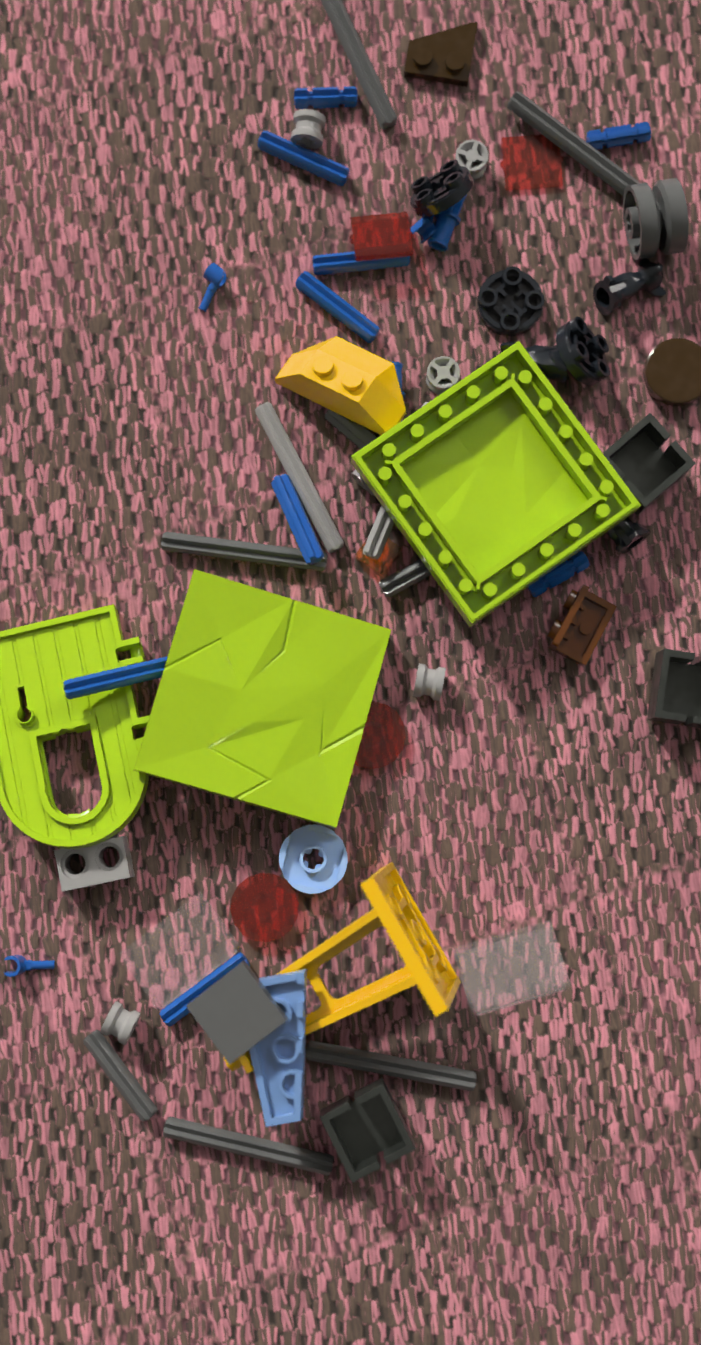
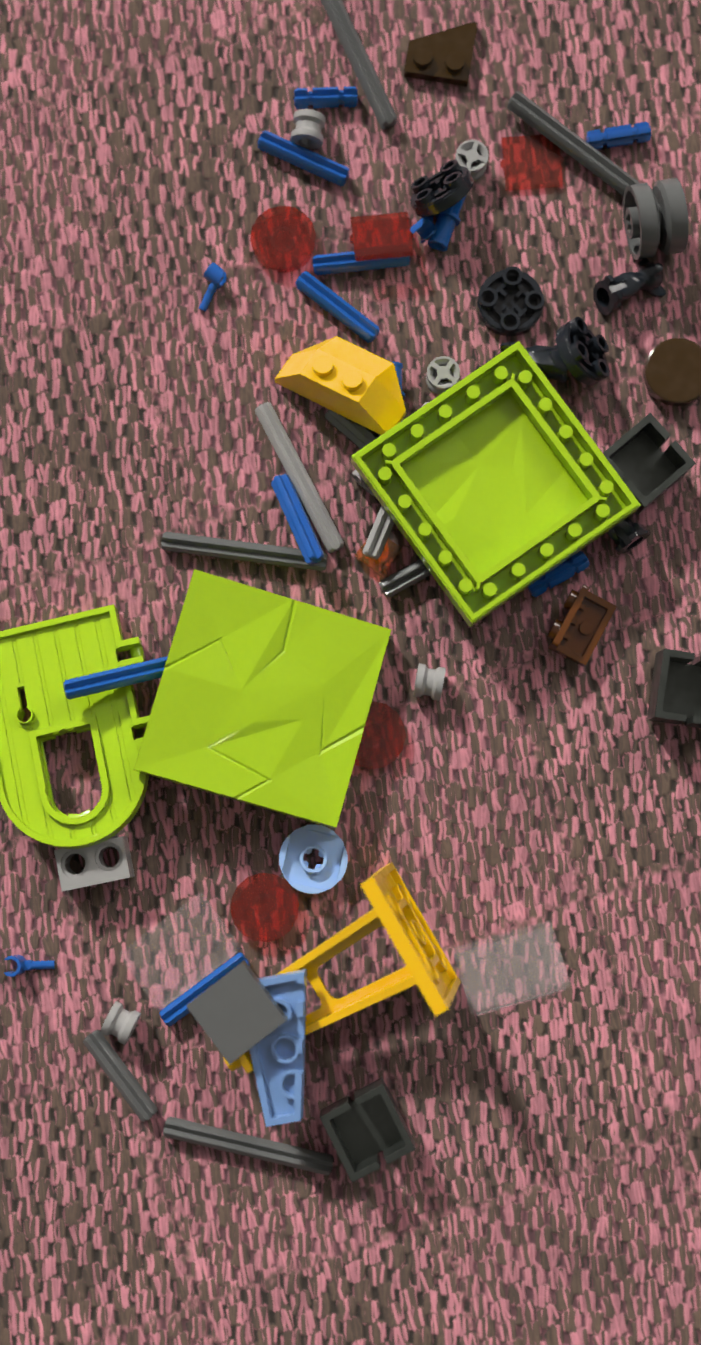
(283, 239): none -> clear red tile
(391, 1065): dark grey axle -> none

